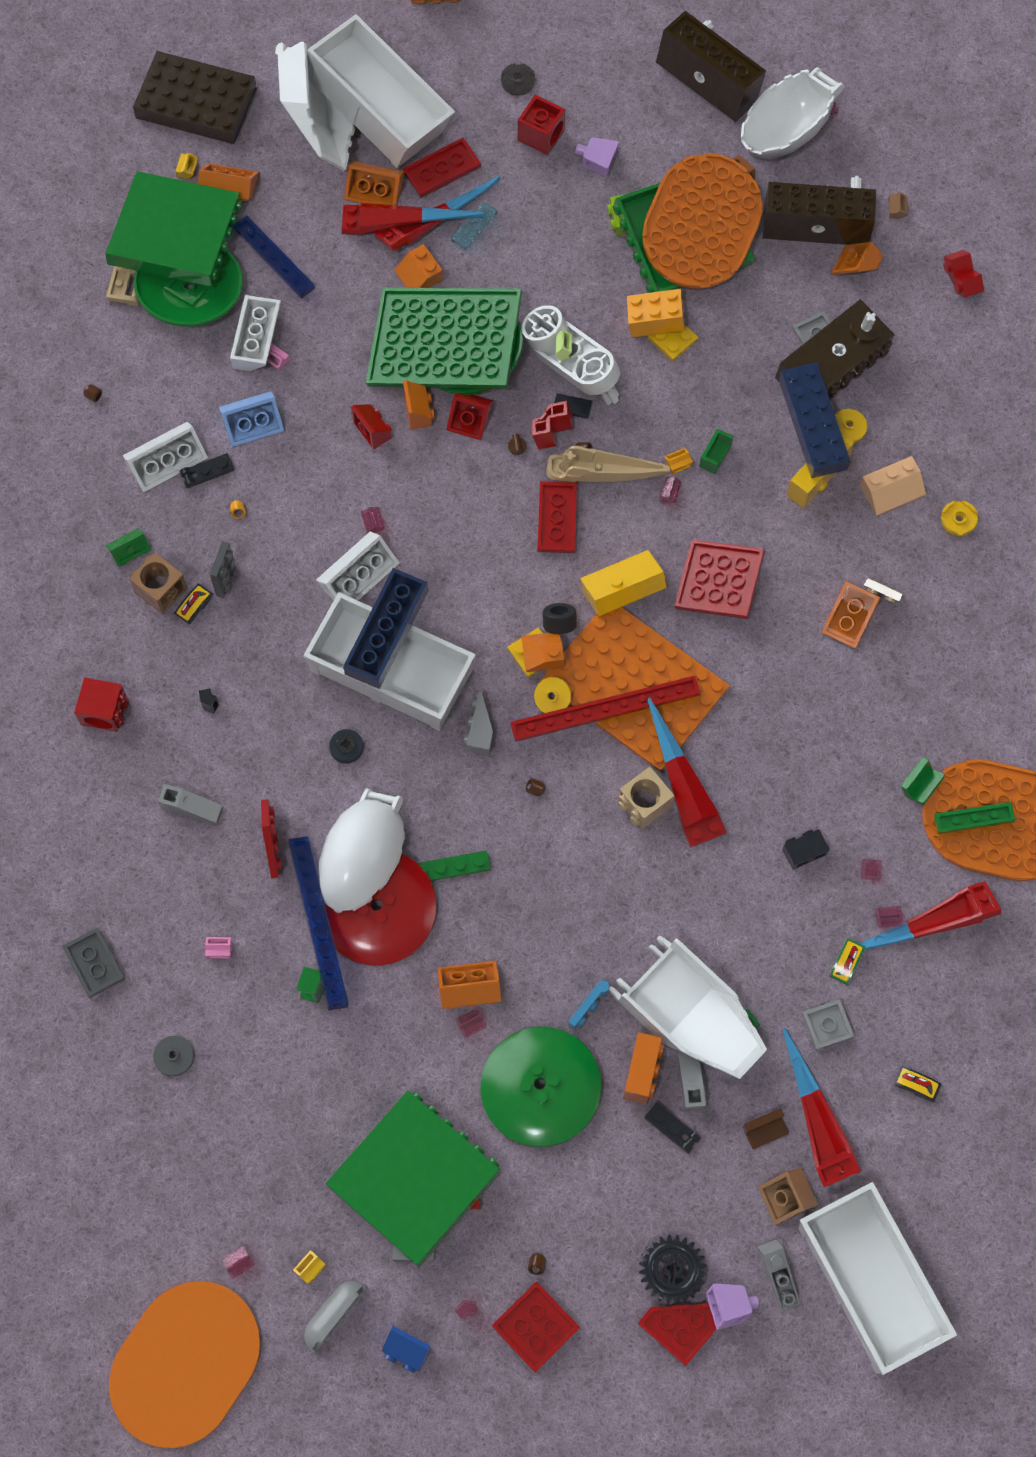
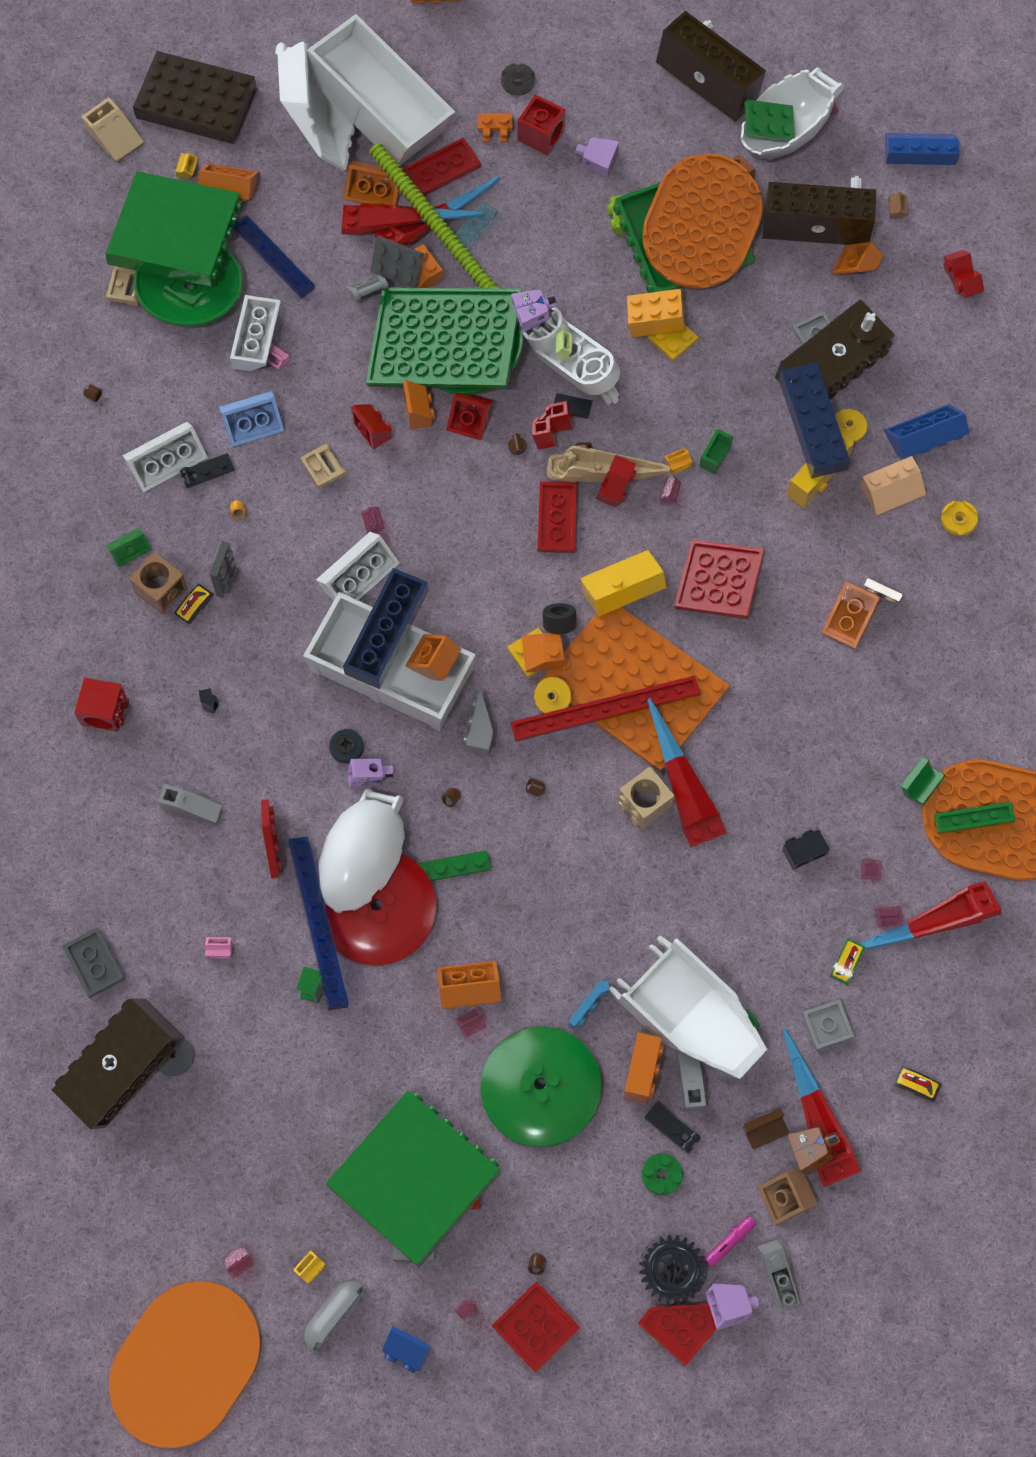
(111, 129): none -> tan slope
(117, 1063): none -> dark brown piece
(318, 469): none -> tan plate
(367, 286): none -> light grey plate
(367, 773): none -> lavender torso
(397, 262): none -> dark grey plate
(430, 216): none -> lime piece
(433, 656): none -> orange slope
(453, 794): none -> reddish brown piece
(495, 123): none -> orange plate
(532, 308): none -> lavender torso
(616, 480): none -> red brick
(673, 1176): none -> green plate
(737, 1234): none -> dark pink pin
(769, 120): none -> green plate
(813, 1148): none -> torso
(876, 1279): white piece -> none
(921, 148): none -> blue slope
(927, 431): none -> blue slope

